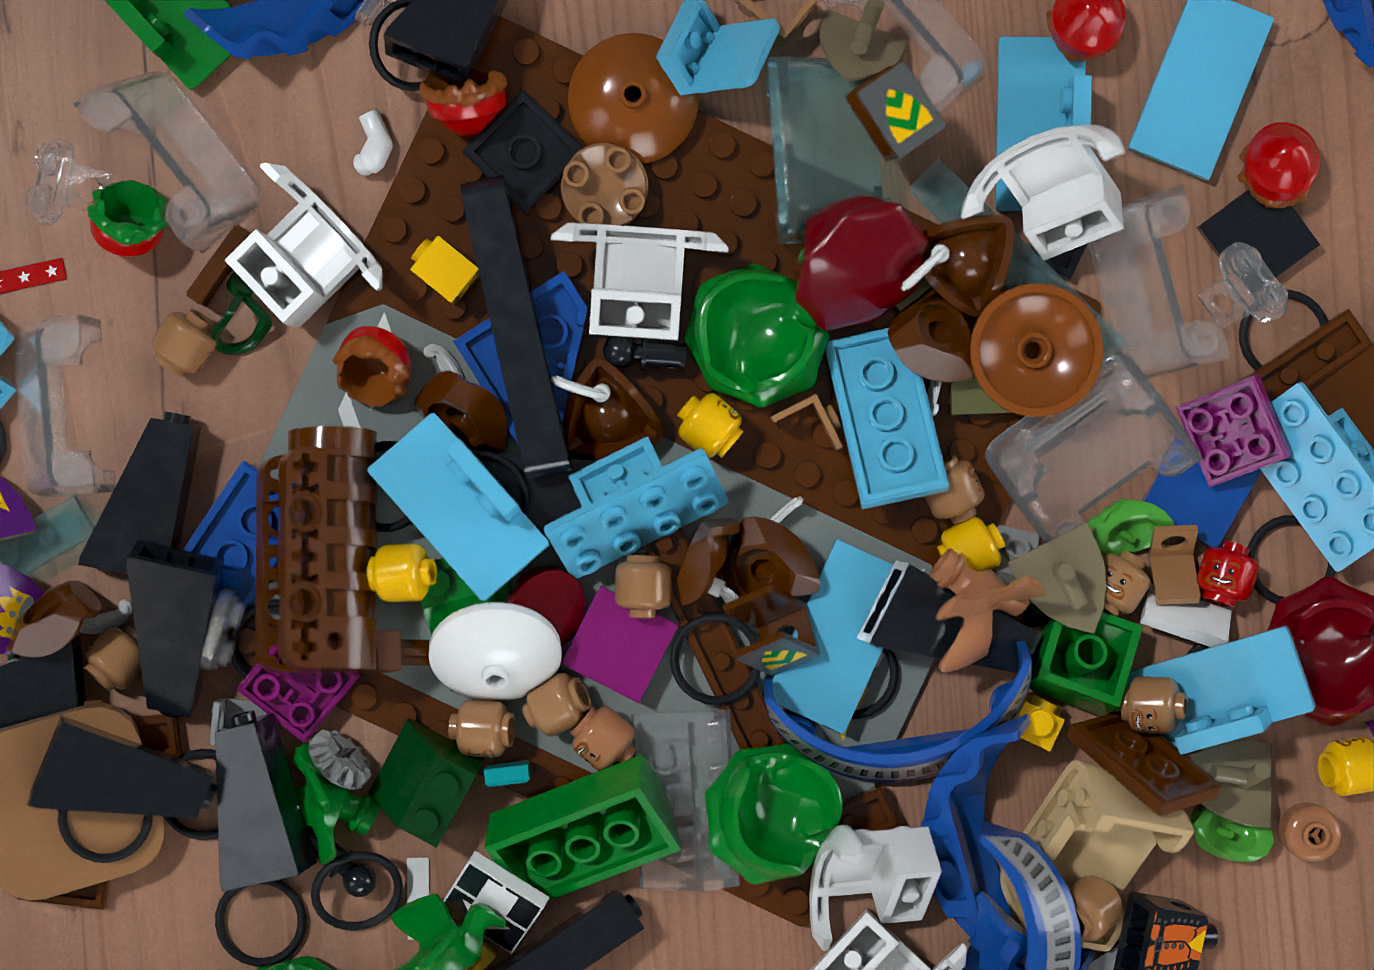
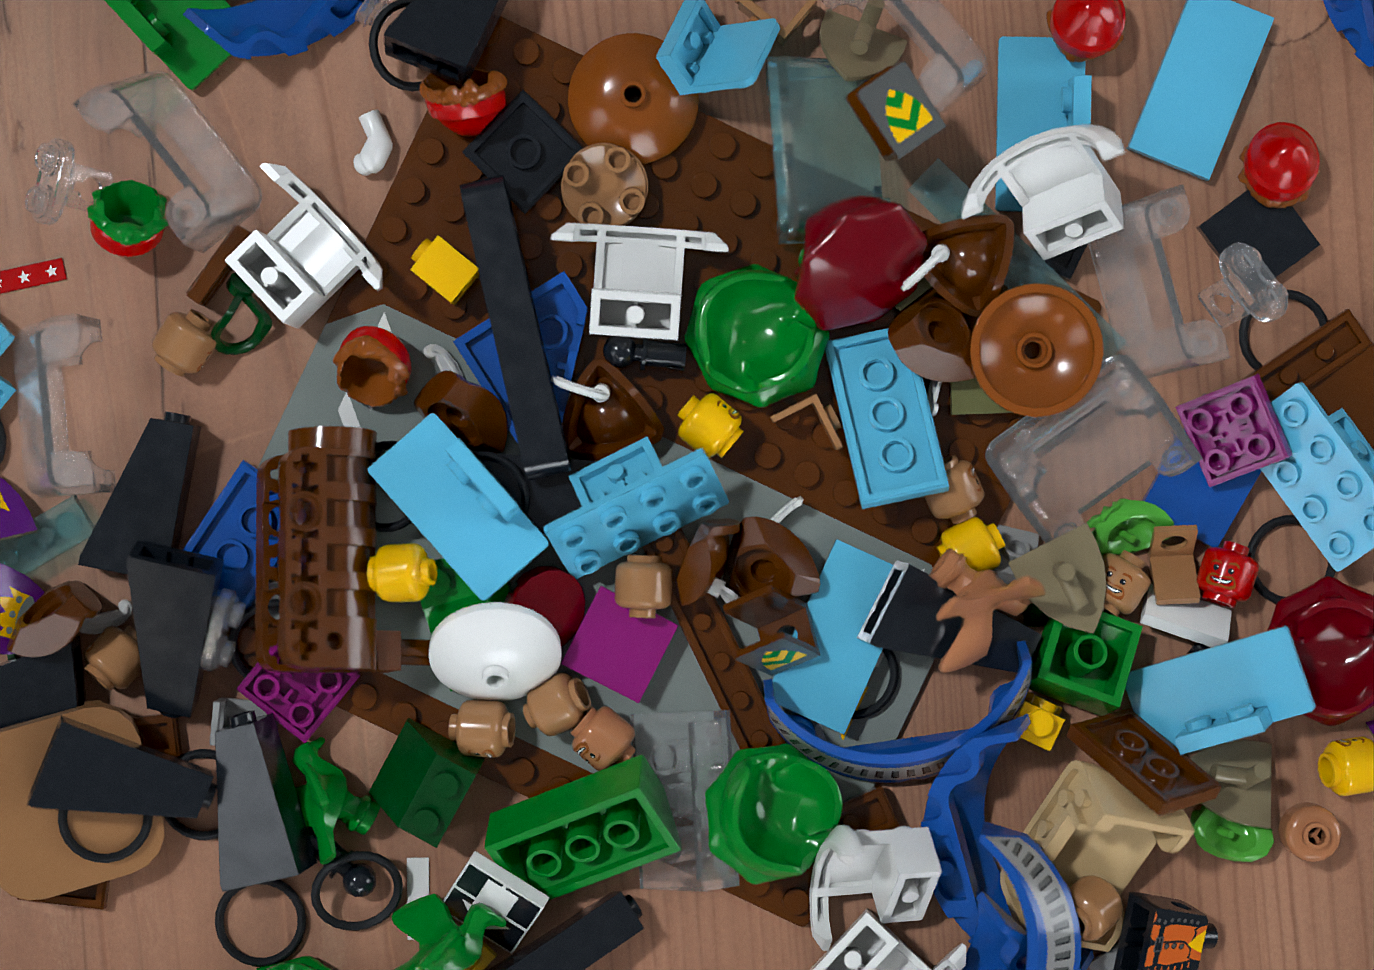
(347, 770): light grey gear -> none
(507, 773): teal tile -> none
(675, 667): black tyre -> none
(1153, 705): medium nougat head -> none

